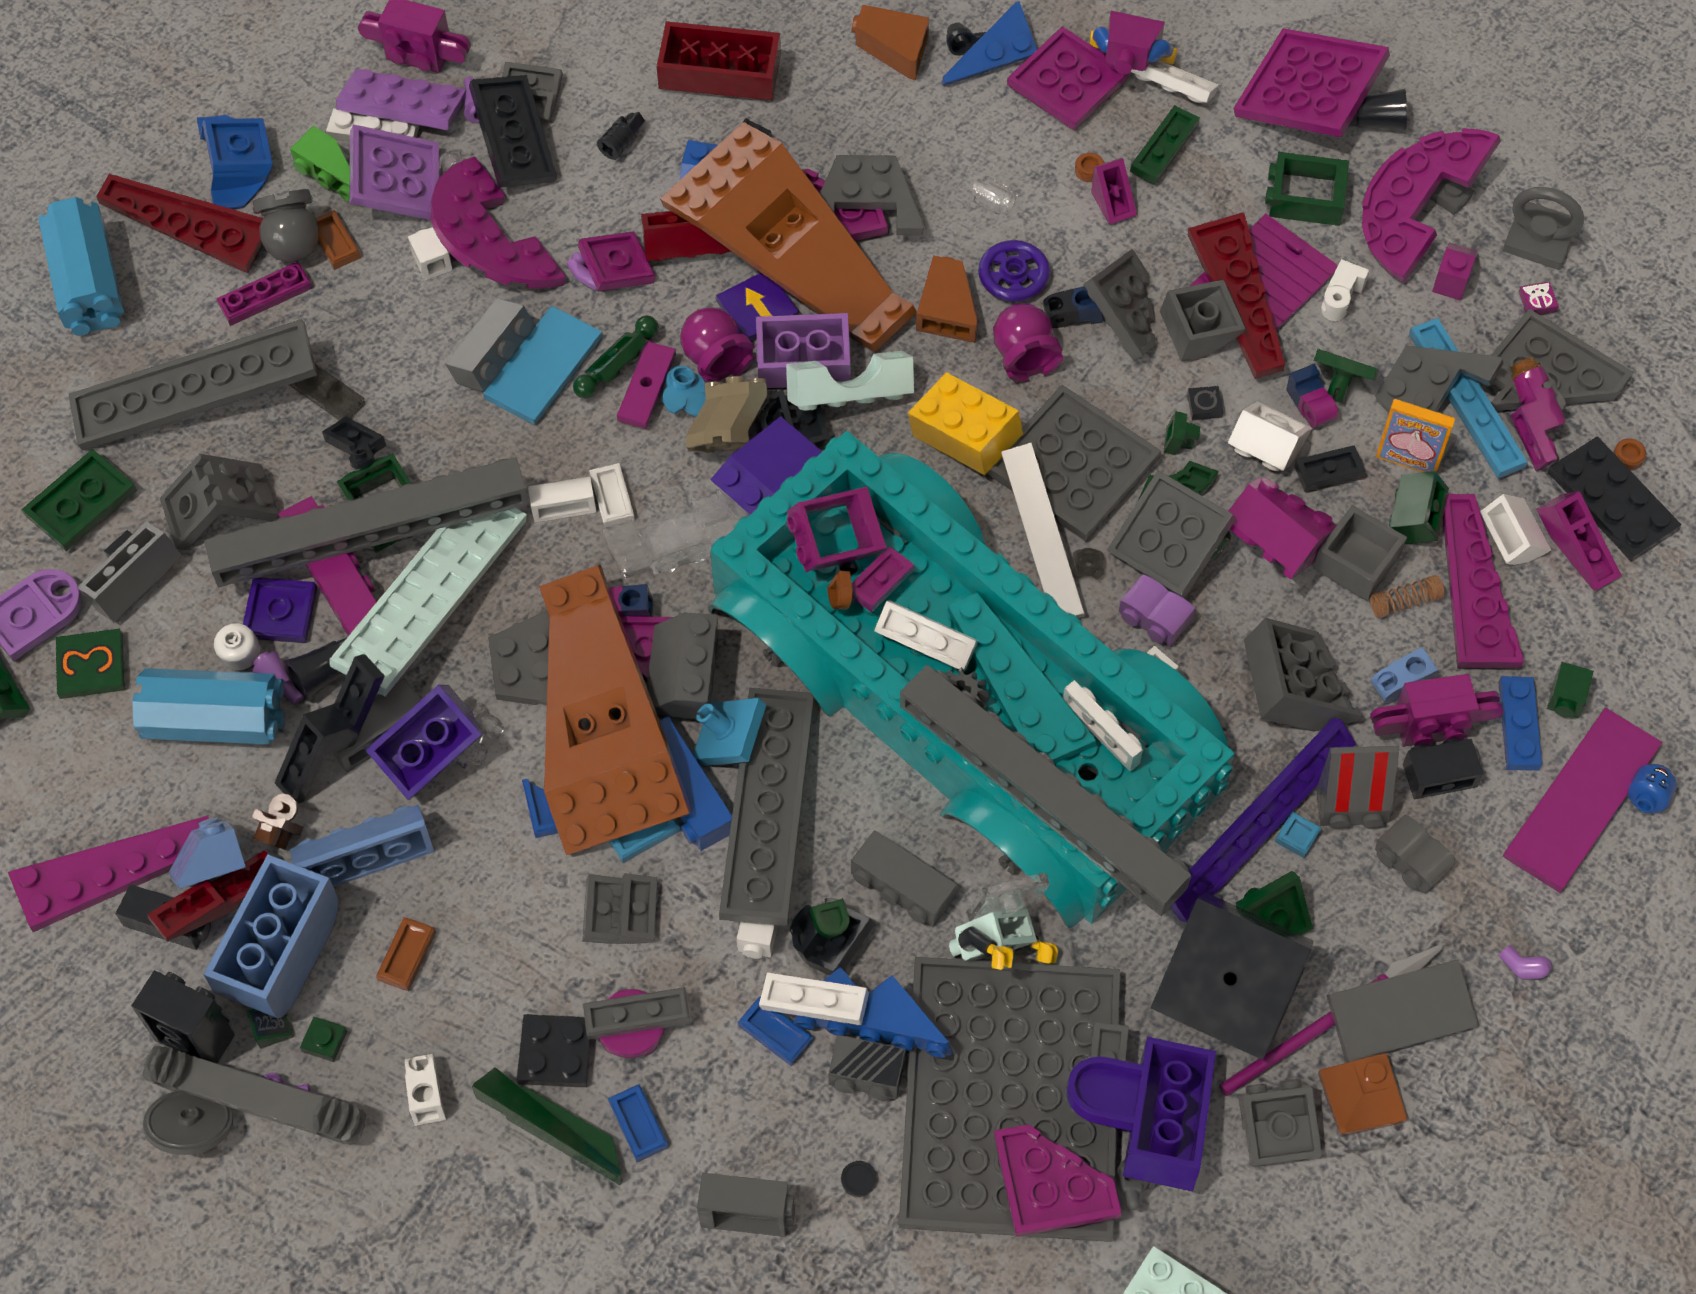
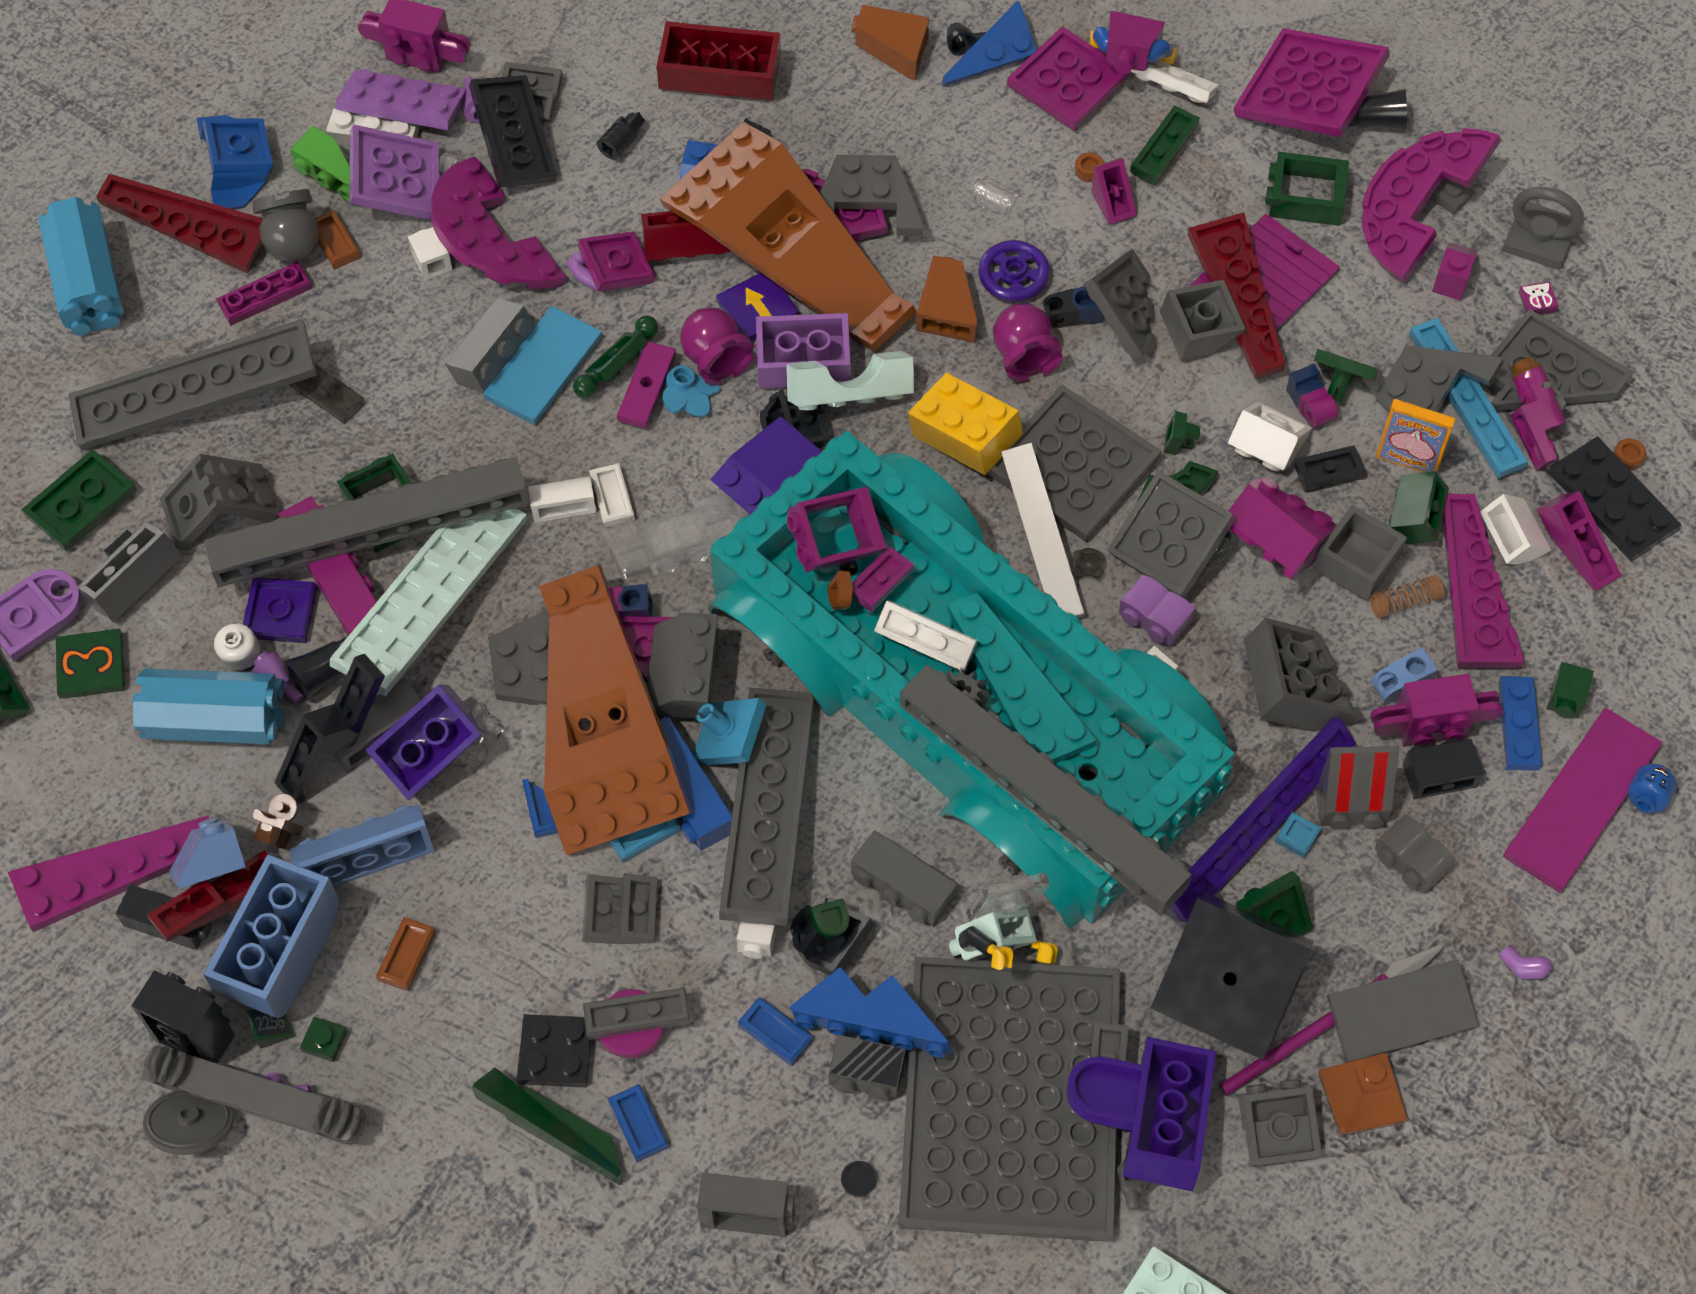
(355, 440): black hinge -> none
(423, 1090): white leg -> none
(727, 414): dark tan brick -> none
(814, 998): white plate -> none
(1050, 1185): magenta plate -> none
(1103, 725): white plate -> none
(1205, 402): black tile -> none
(1337, 296): white leg -> none

